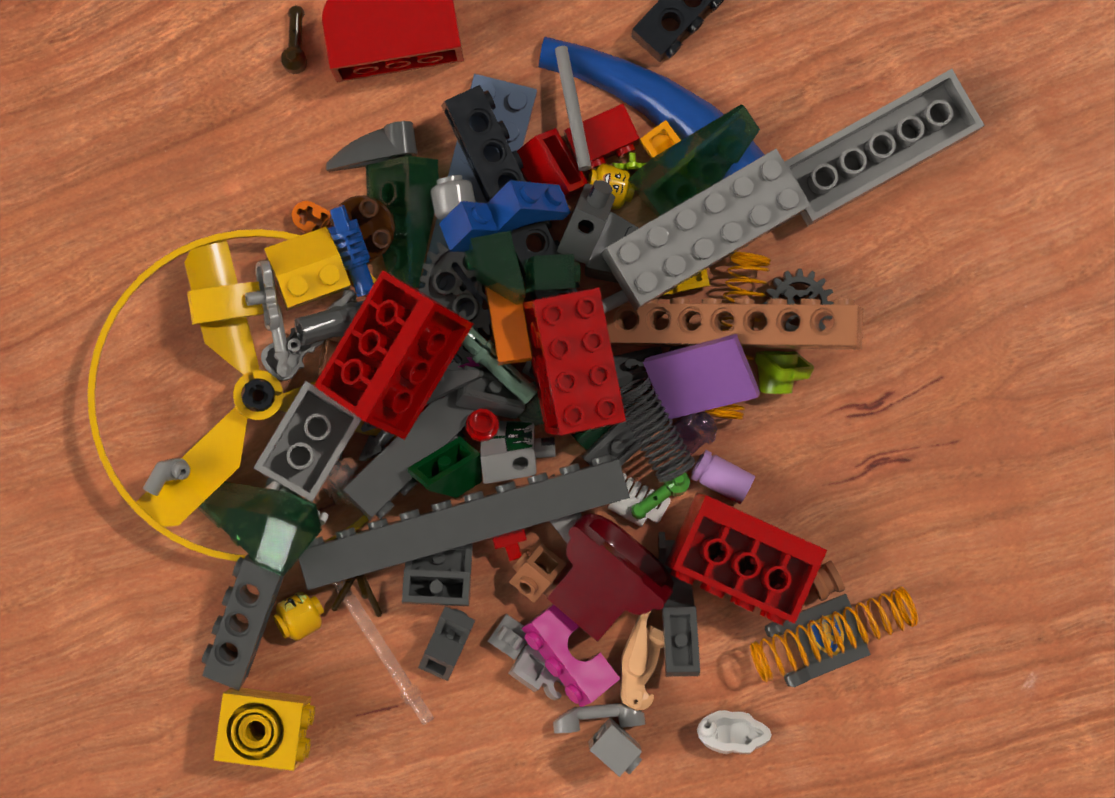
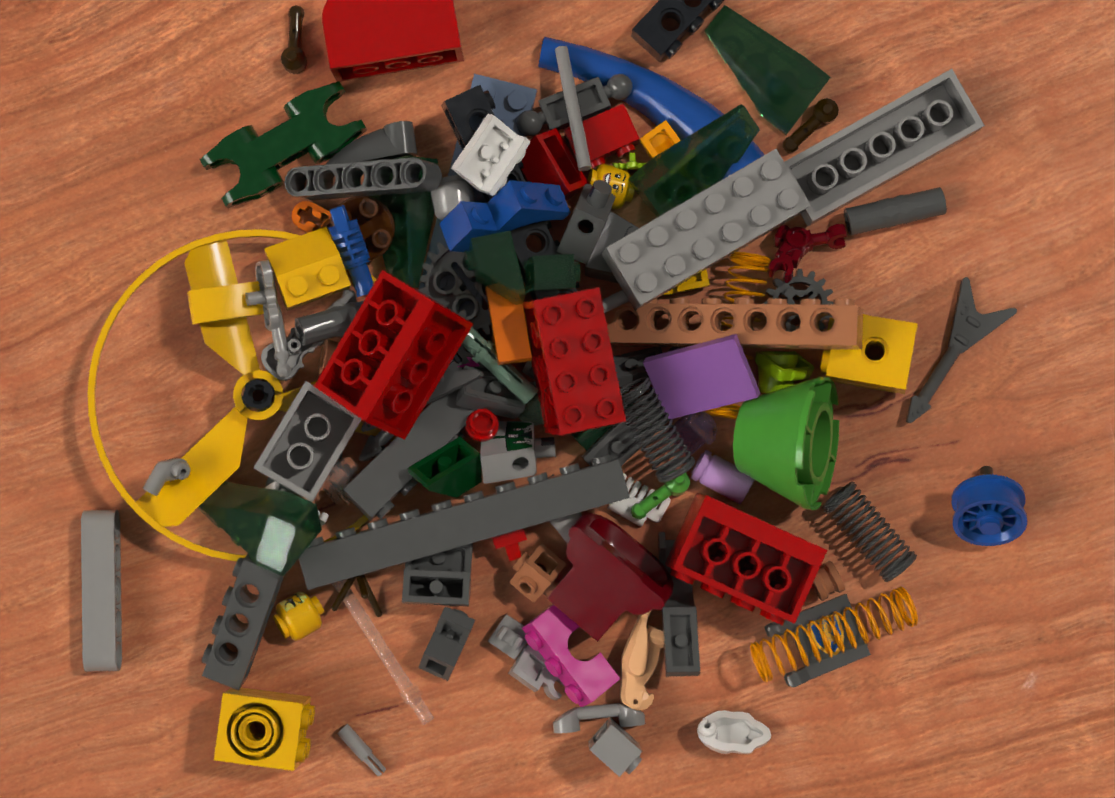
(101, 590): none -> light grey beam
(264, 155): none -> dark green piece
(360, 748): none -> light grey pin
(375, 179): none -> dark grey beam
(490, 155): none -> white bracket
(591, 99): none -> dark grey plate
(769, 71): none -> clear green wedge
(790, 440): none -> bright green cone
(798, 242): none -> dark red piece
(824, 113): none -> dark brown piece
(886, 374): none -> yellow brick
(895, 211): none -> dark grey axle
(898, 565): none -> dark grey piece
(966, 330): none -> dark grey piece
(989, 509): none -> blue wheel

